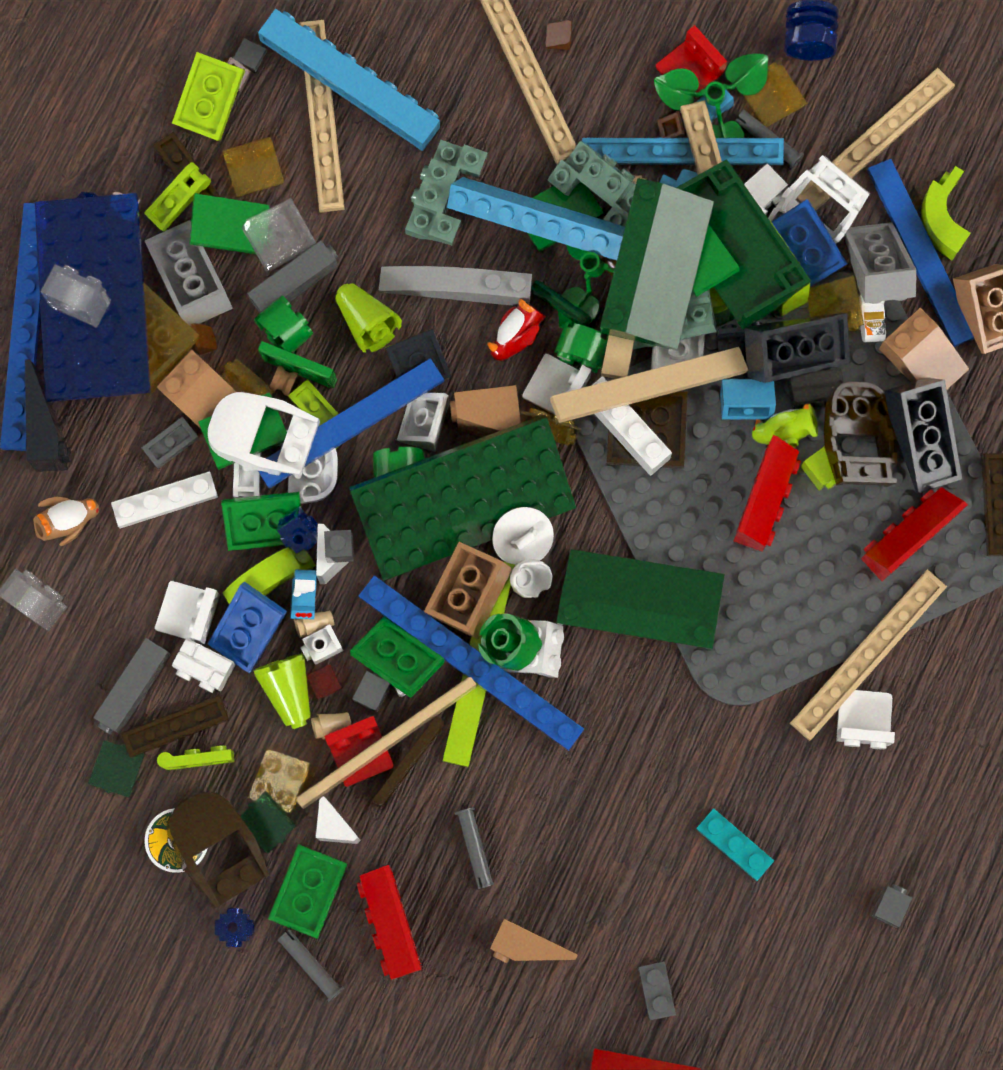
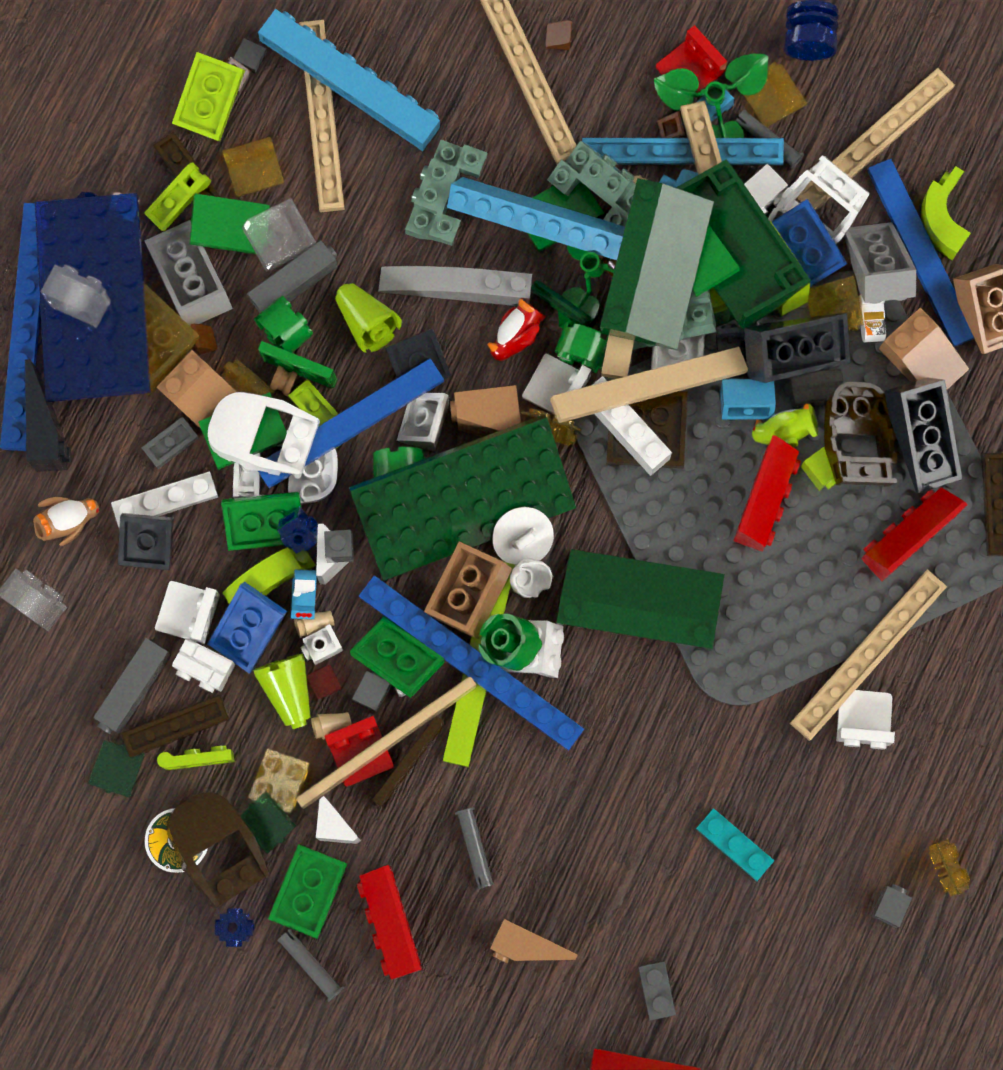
(145, 541): none -> black hinge
(958, 877): none -> clear yellow hinge

